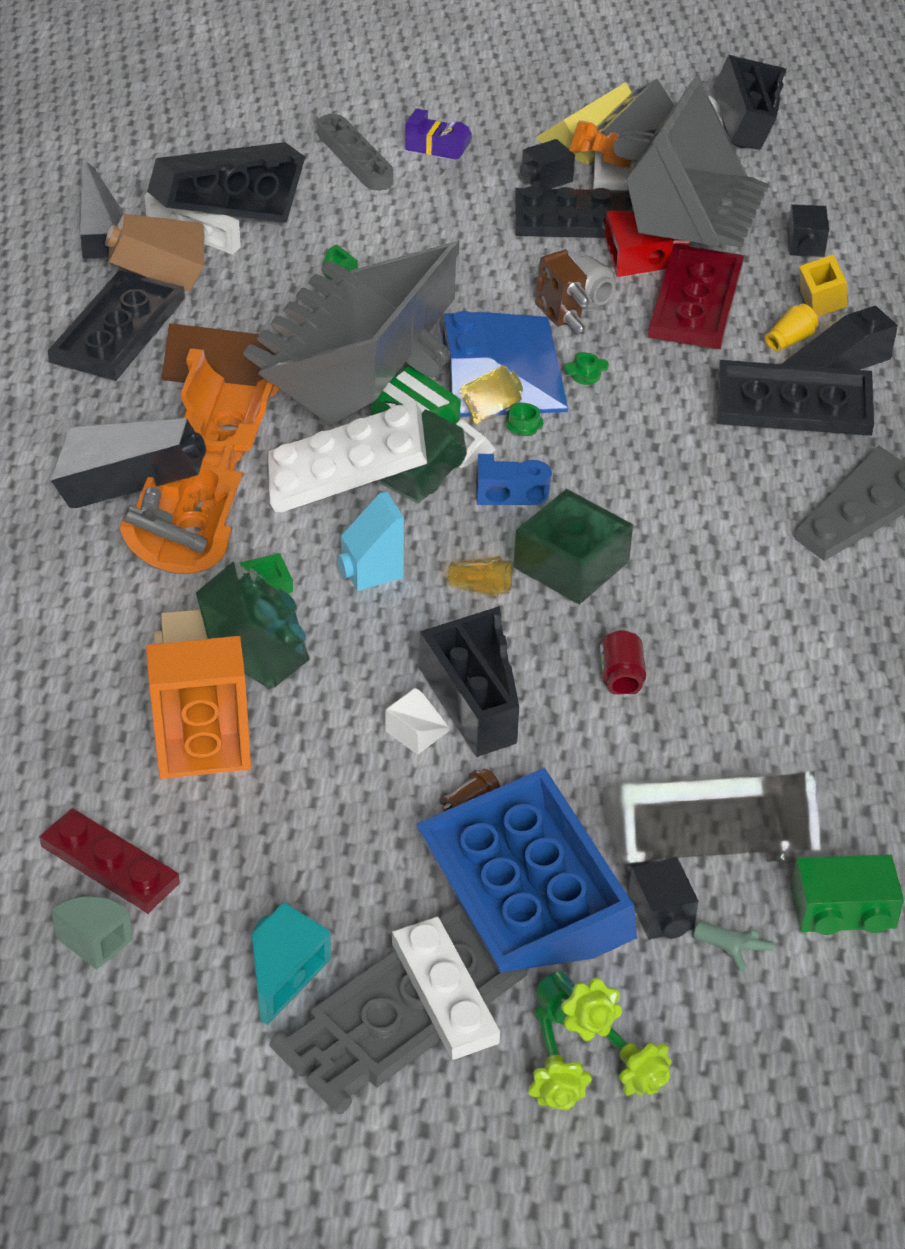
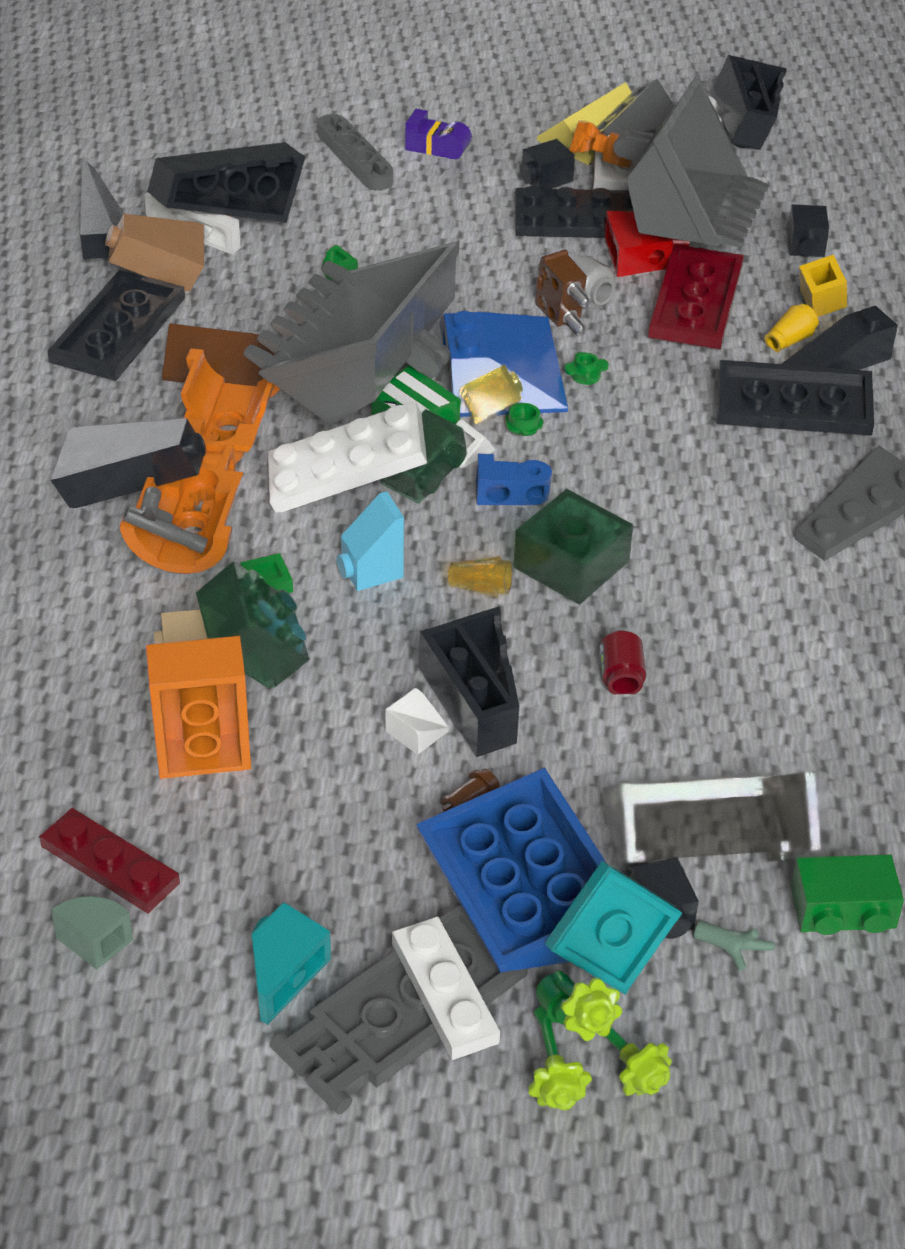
(613, 927): none -> teal tile

